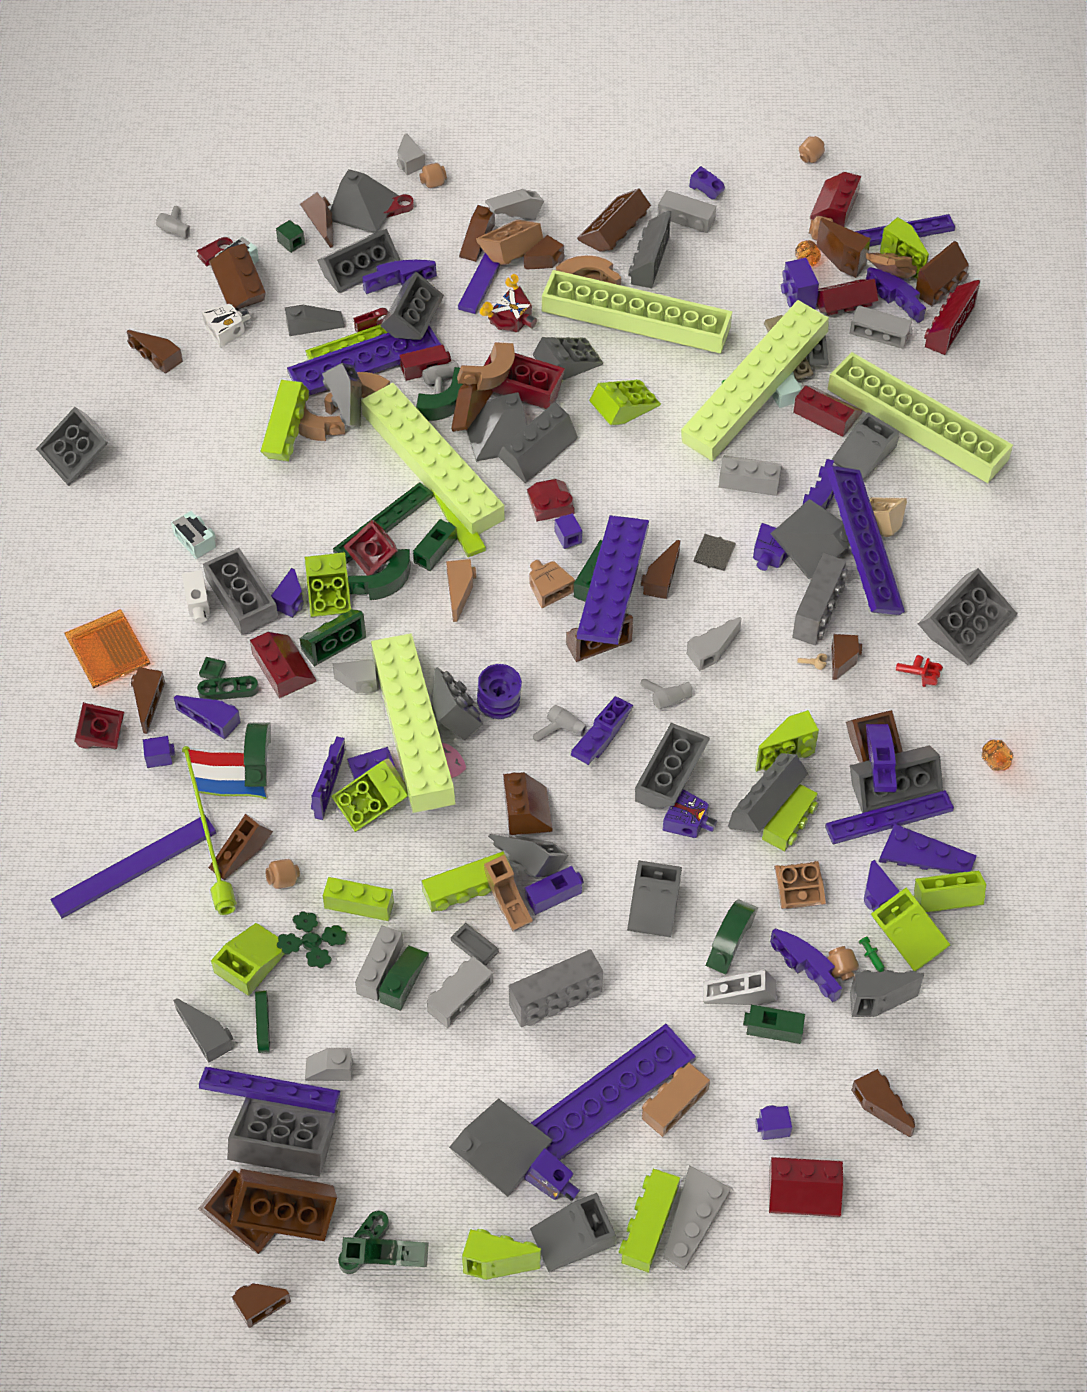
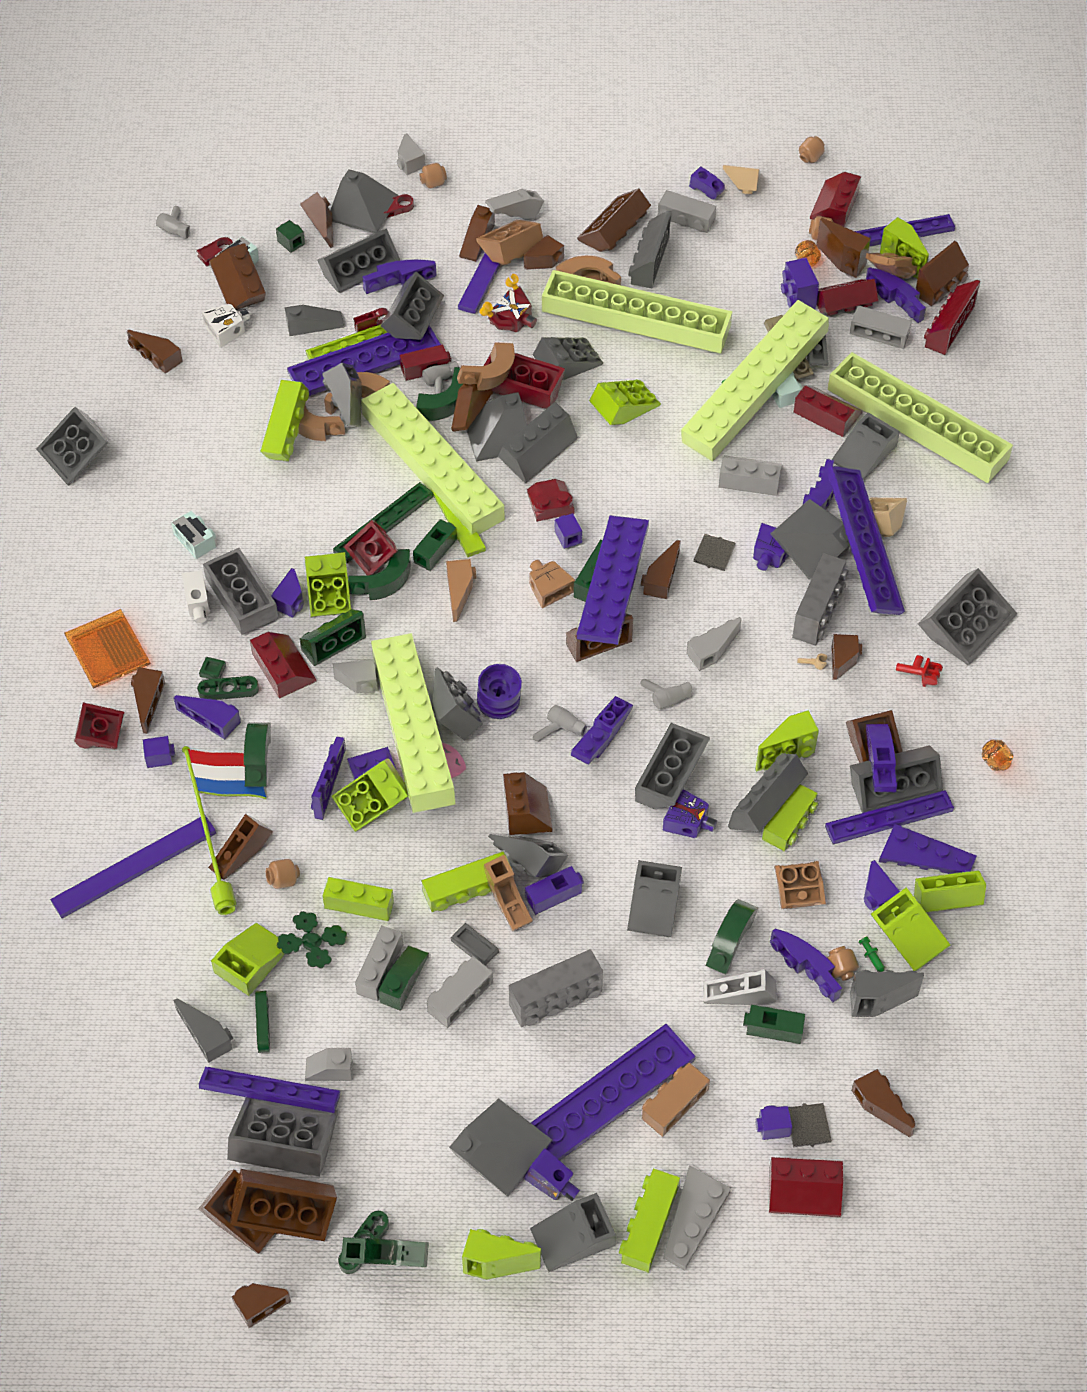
(744, 178): none -> tan slope
(809, 1125): none -> clear smoke piece

